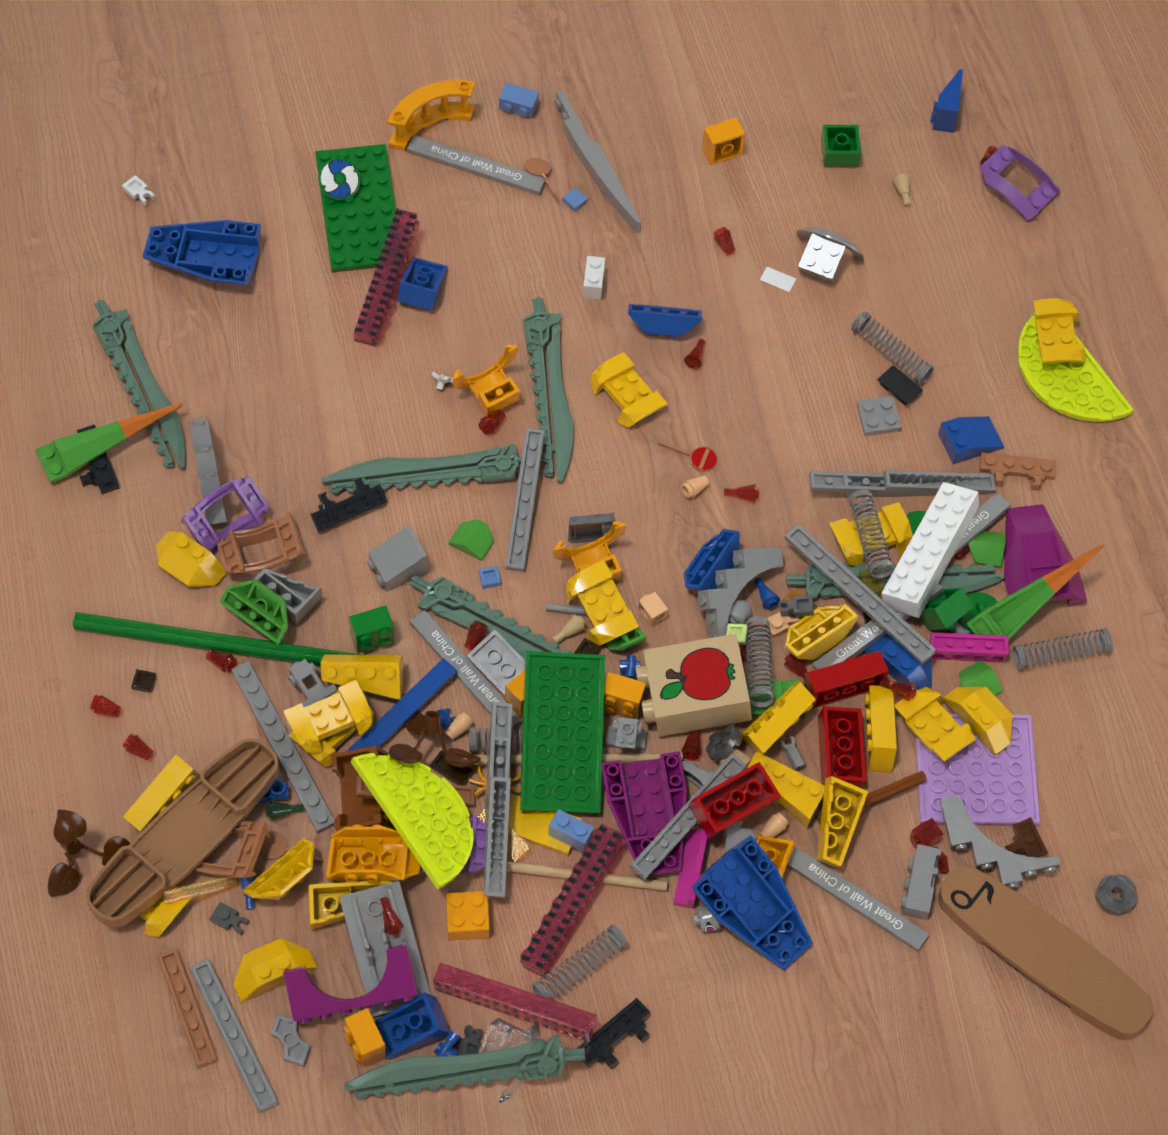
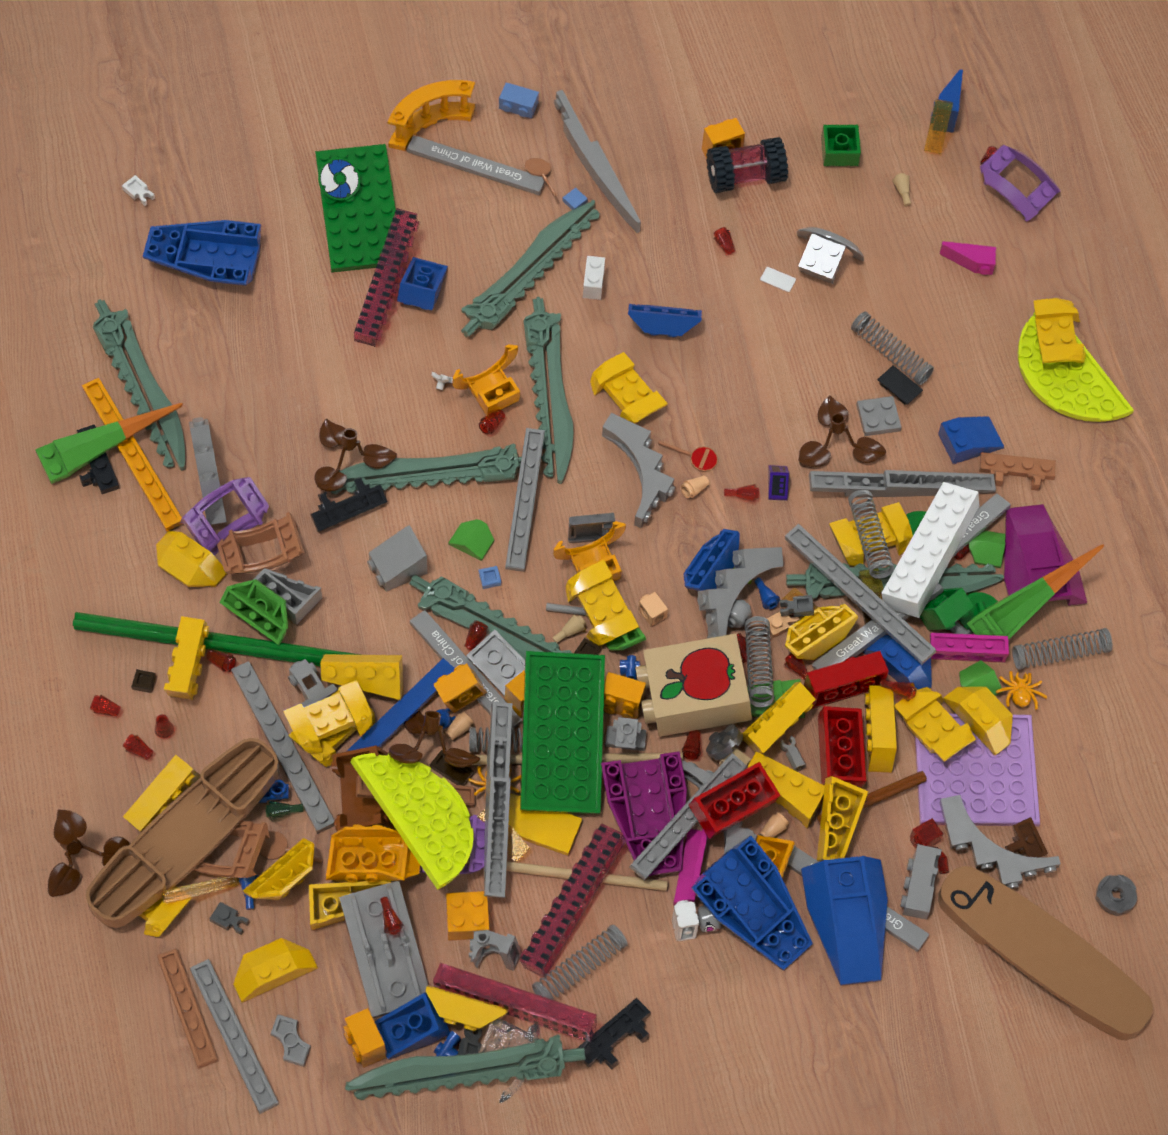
(134, 457): none -> light orange plate
(163, 726): none -> clear red cone
(186, 658): none -> yellow wedge
(309, 1001): magenta arch -> none
(334, 435): none -> reddish brown plant
(371, 629): green brick -> none
(459, 687): none -> light orange brick
(463, 1009): none -> yellow wedge
(497, 300): none -> sand green piece
(504, 945): none -> light grey tile
(570, 830): medium blue brick -> none
(635, 443): none -> light grey arch
(685, 920): none -> white brick
(694, 358): clear red cone -> none
(740, 630): yellowish green tile -> none
(747, 164): none -> black plate
(778, 482): none -> slope
(834, 415): none -> reddish brown plant
(849, 913): none -> blue wedge
(938, 126): none -> clear yellow tile
(972, 257): none -> dark pink slope
(1021, 690): none -> light orange animal

